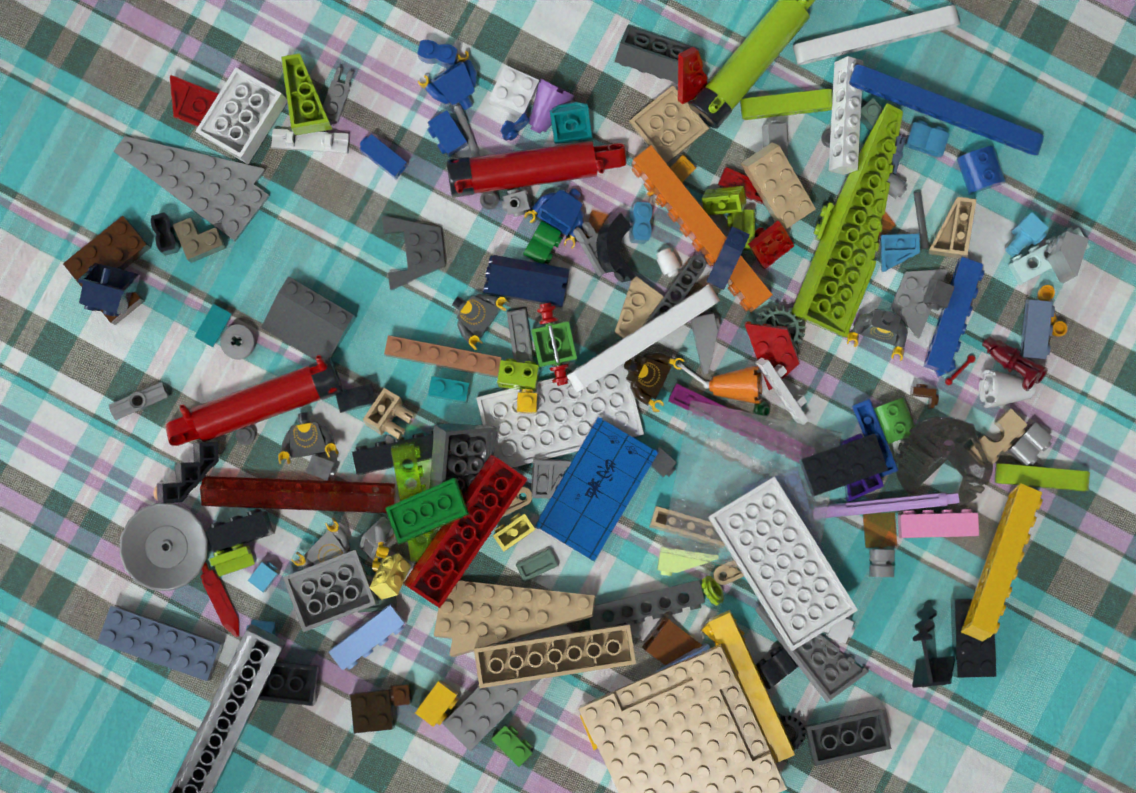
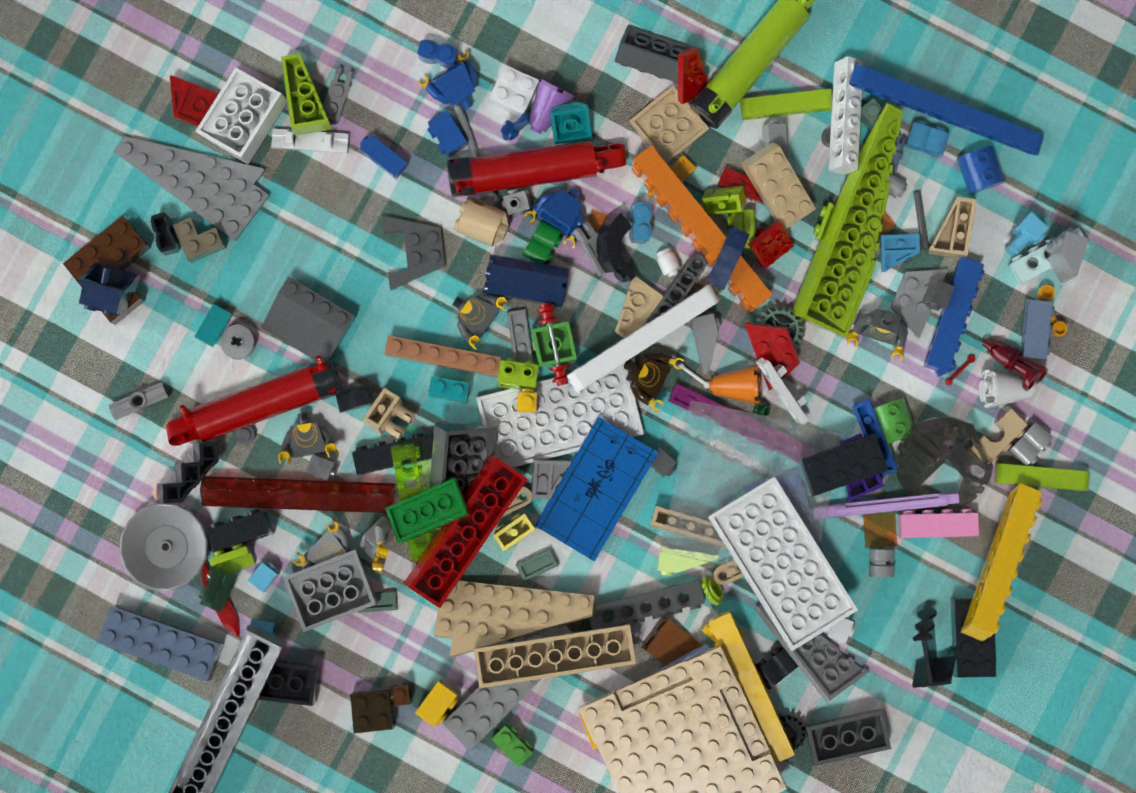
(218, 588): none -> clear green brick
(367, 636): light blue brick -> none
(390, 576): light yellow brick -> none
(482, 222): none -> tan cylinder
(876, 35): white beam -> none
(922, 390): reddish brown bracket -> none

